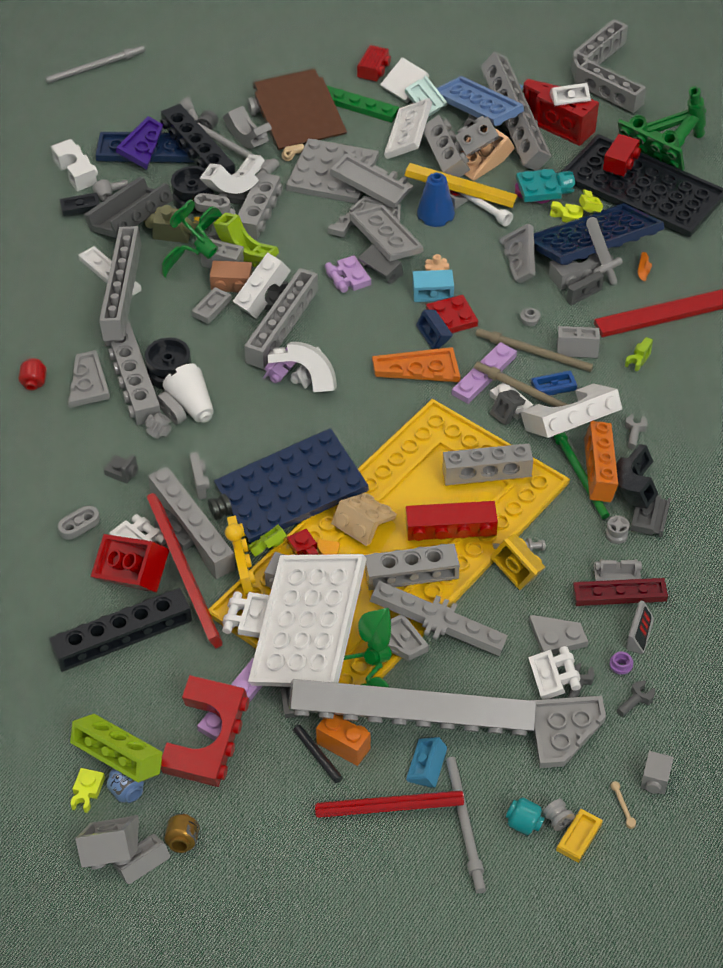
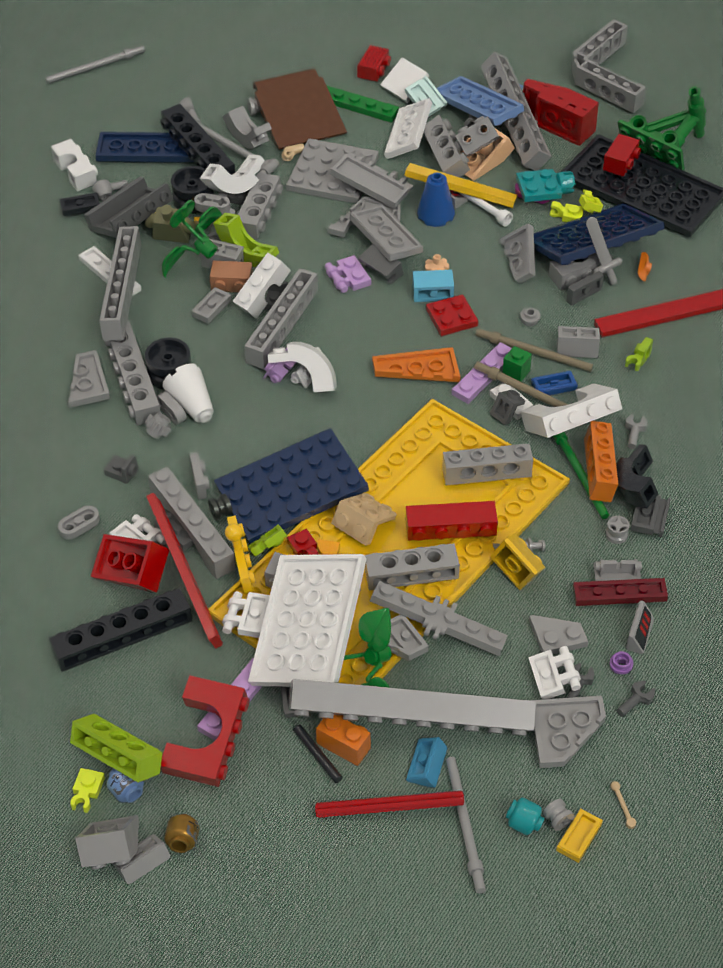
(32, 374): red head -> none
(141, 142): dark purple wing -> none
(208, 119): dark grey wheel -> none
(433, 328): dark blue slope -> none
(517, 363): none -> green brick
(570, 94): white slope -> none
(656, 773): light grey brick -> none

